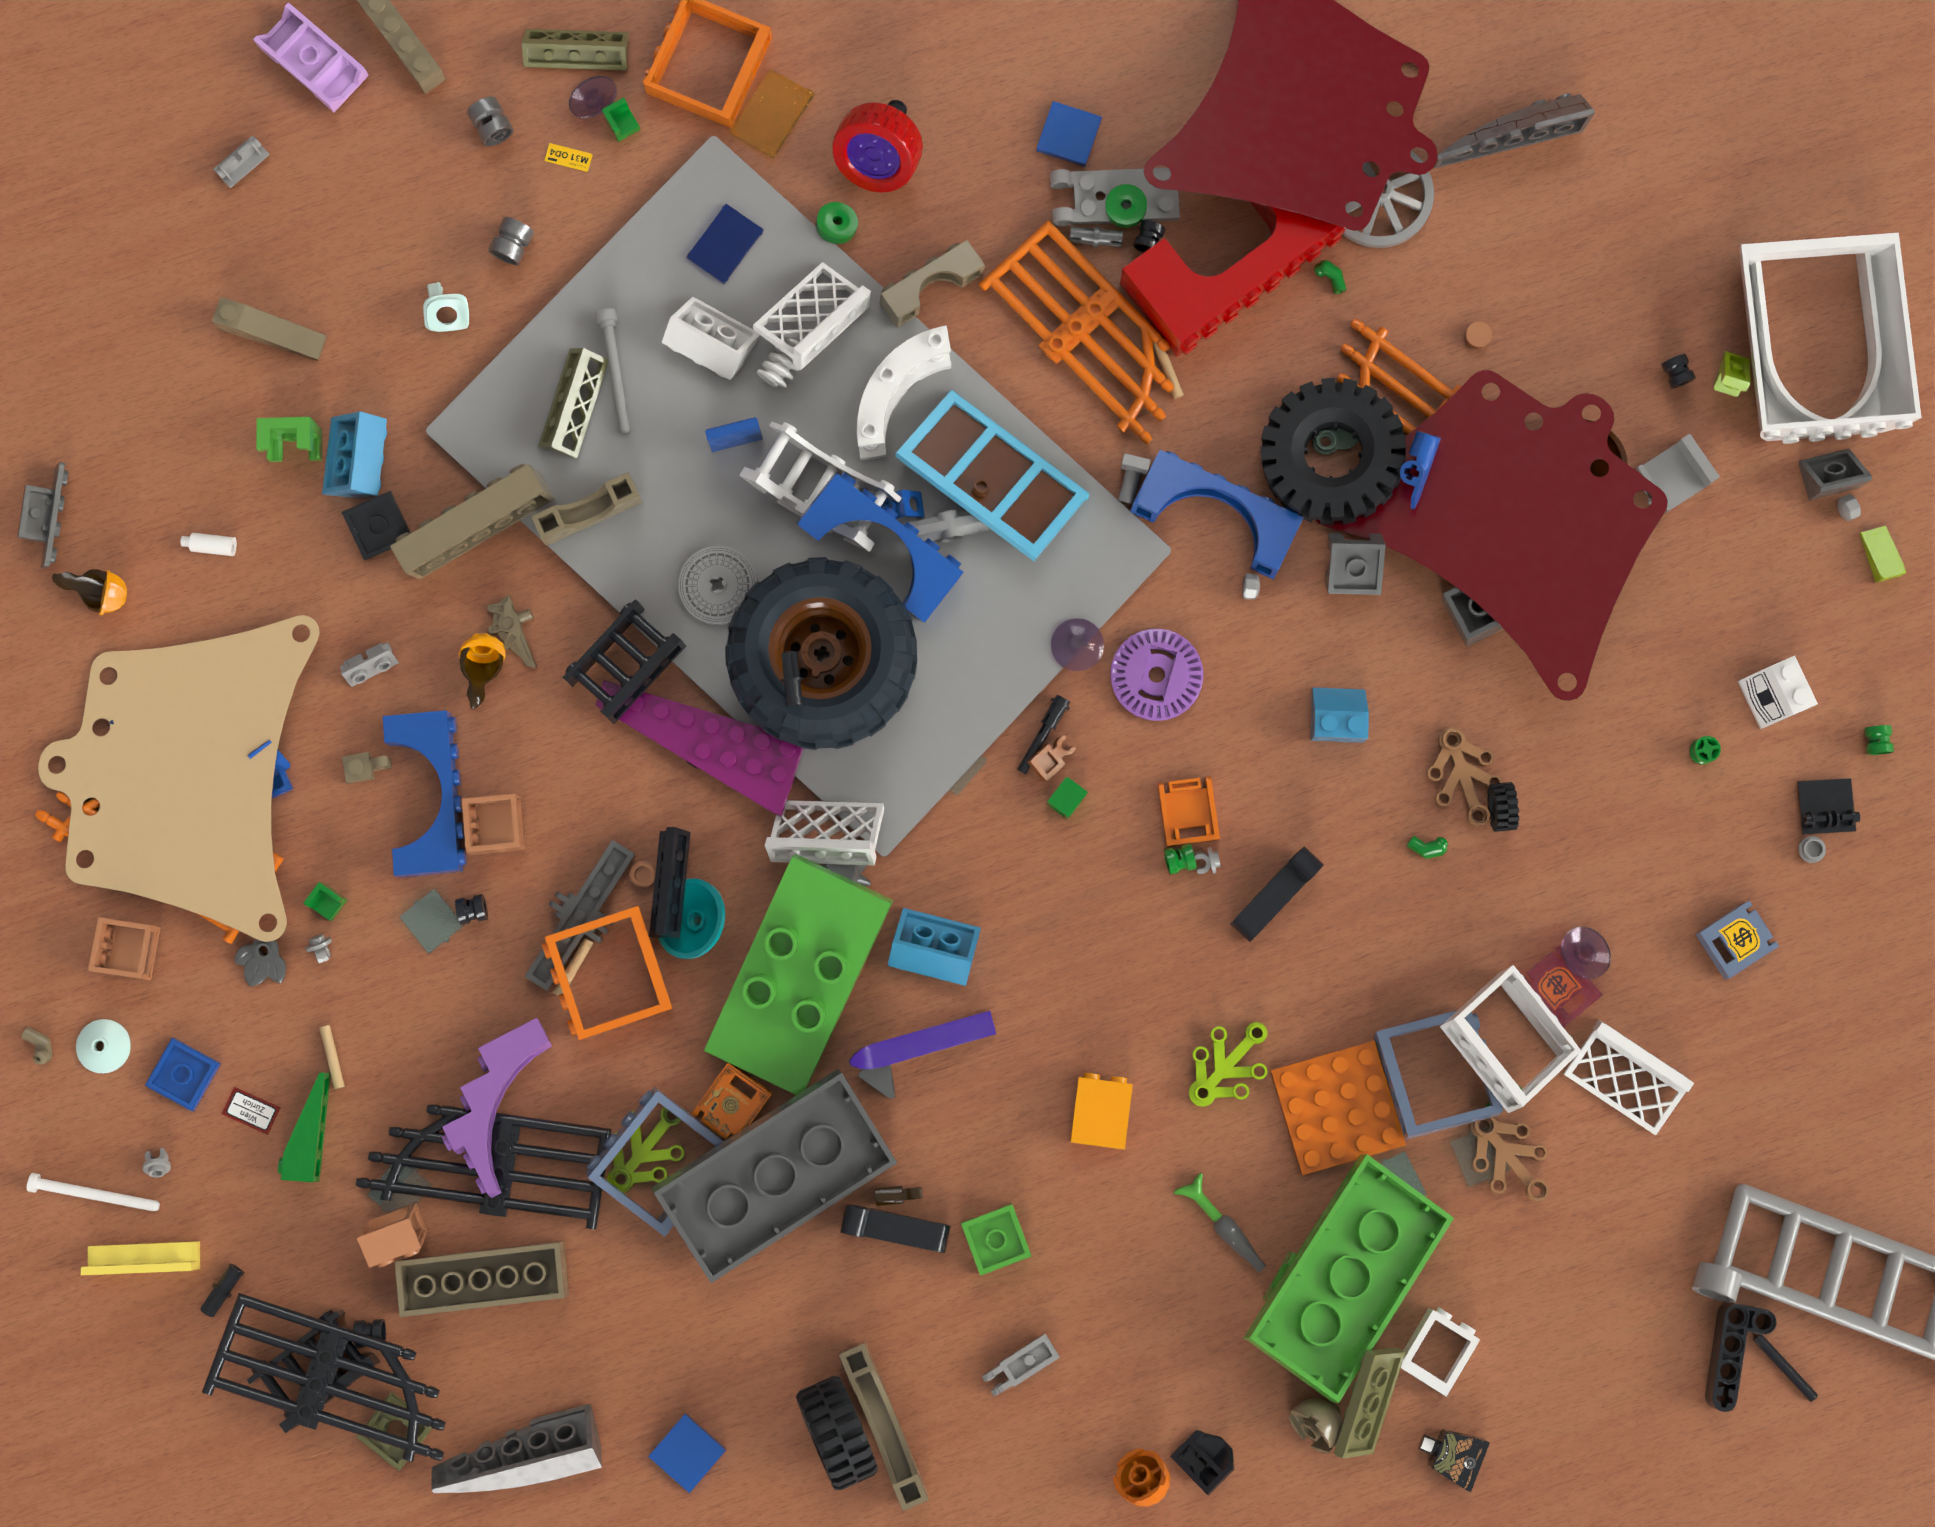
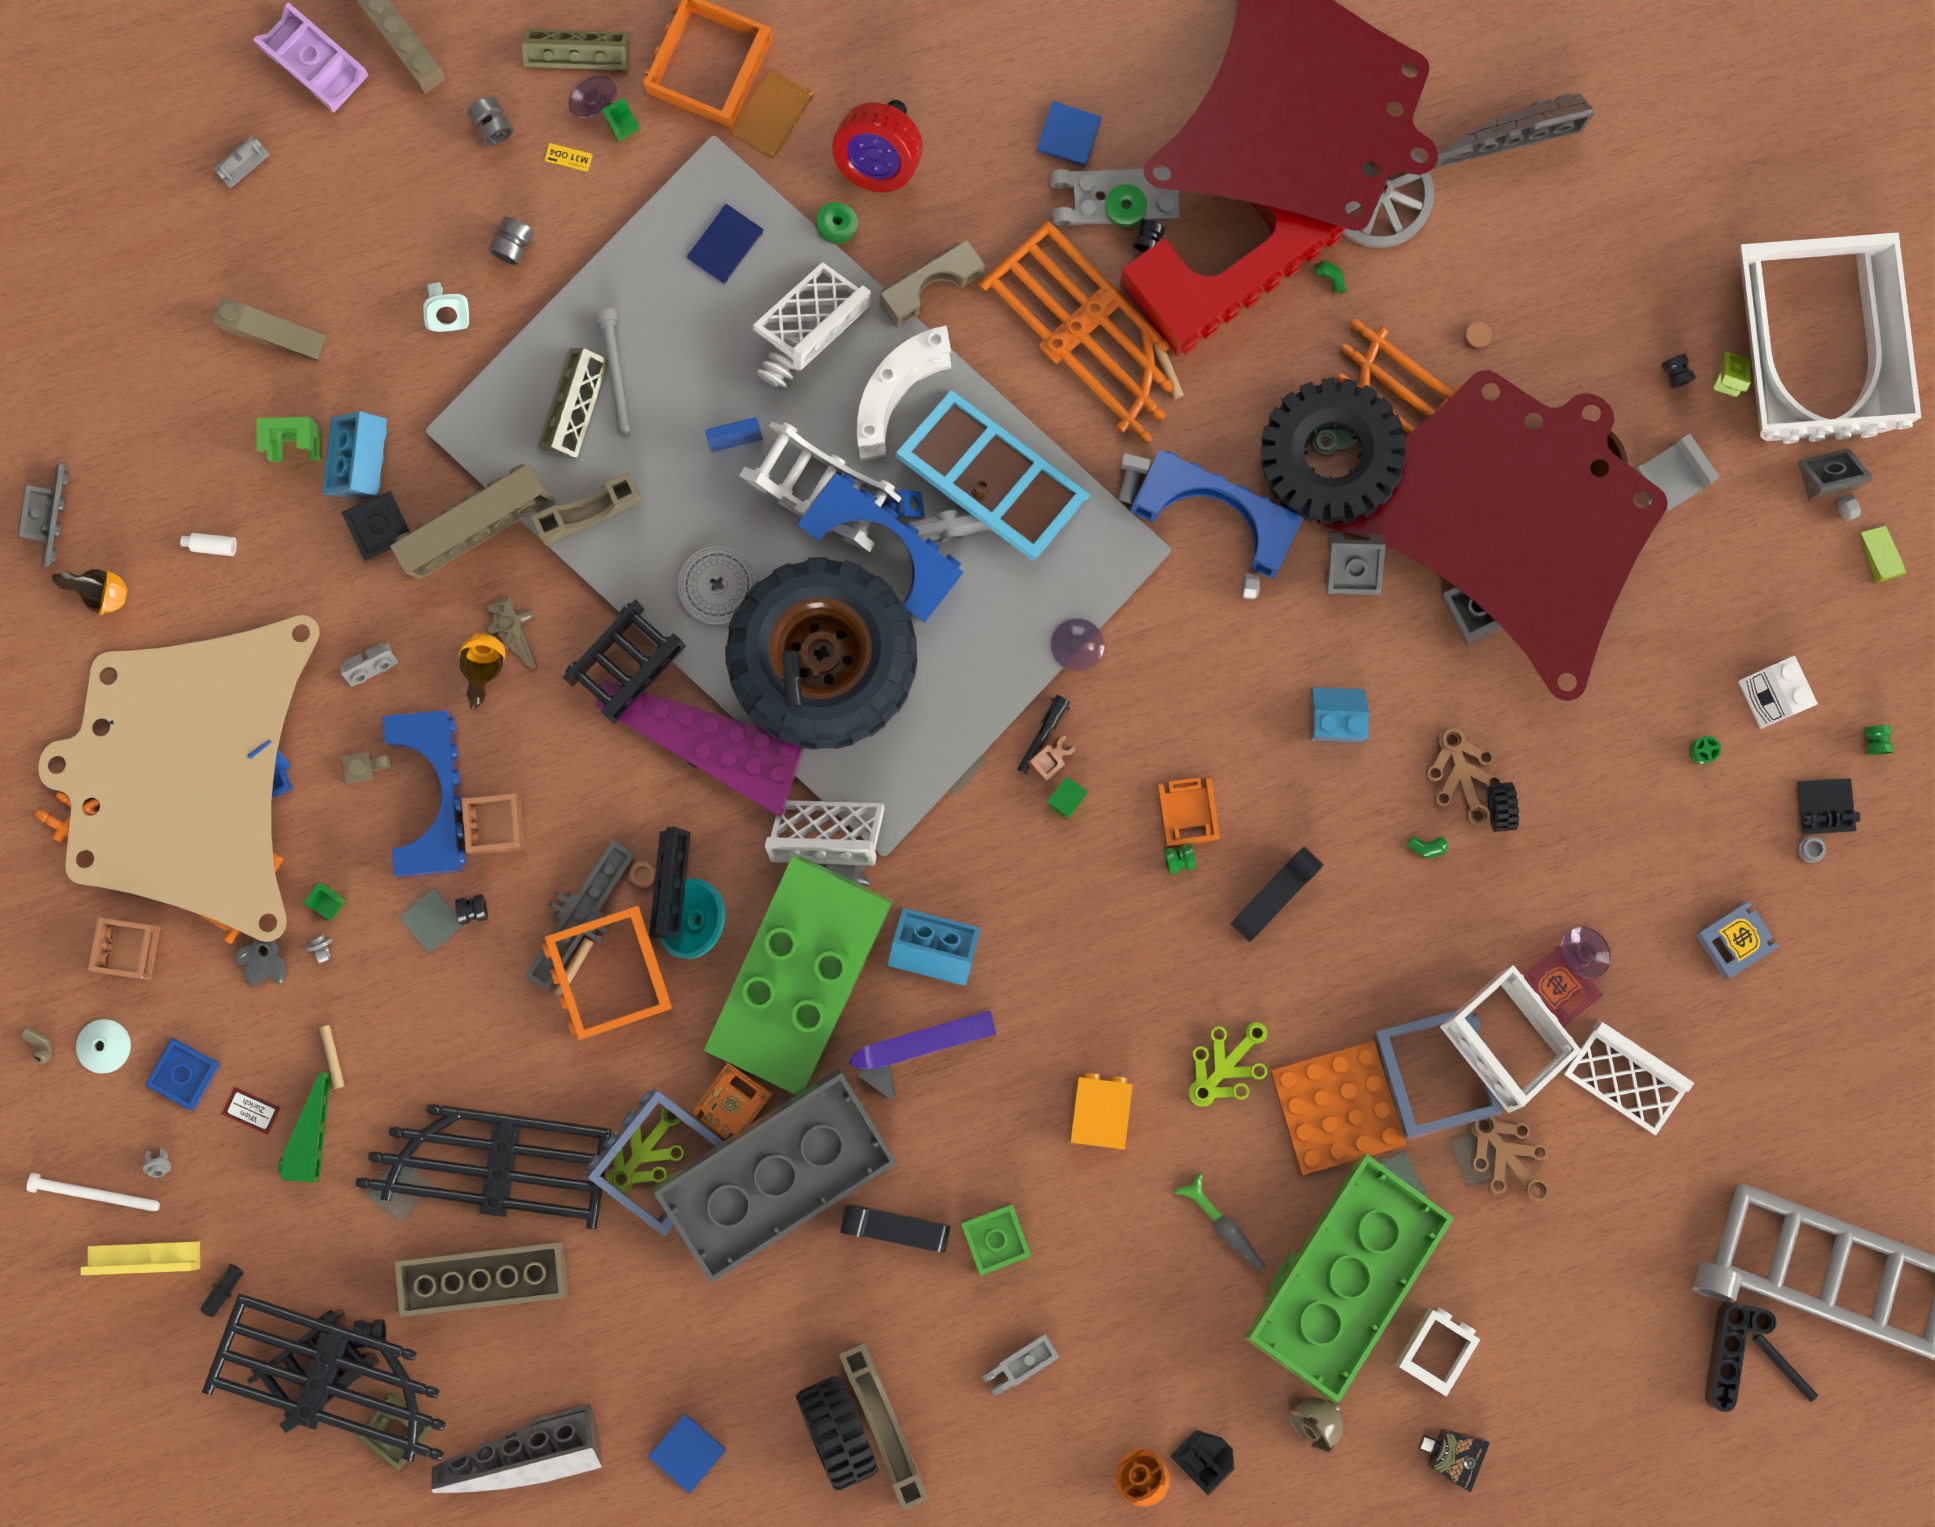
(392, 1235): nougat piece -> none
(473, 1131): medium lavender arch -> none
(710, 338): white slope -> none
(896, 1195): dark brown bar -> none
(1096, 236): dark grey pin -> none
(1131, 674): medium lavender piece -> none
(1212, 861): light grey plate -> none
(1369, 1402): olive plate -> none
(1425, 449): blue panel -> none

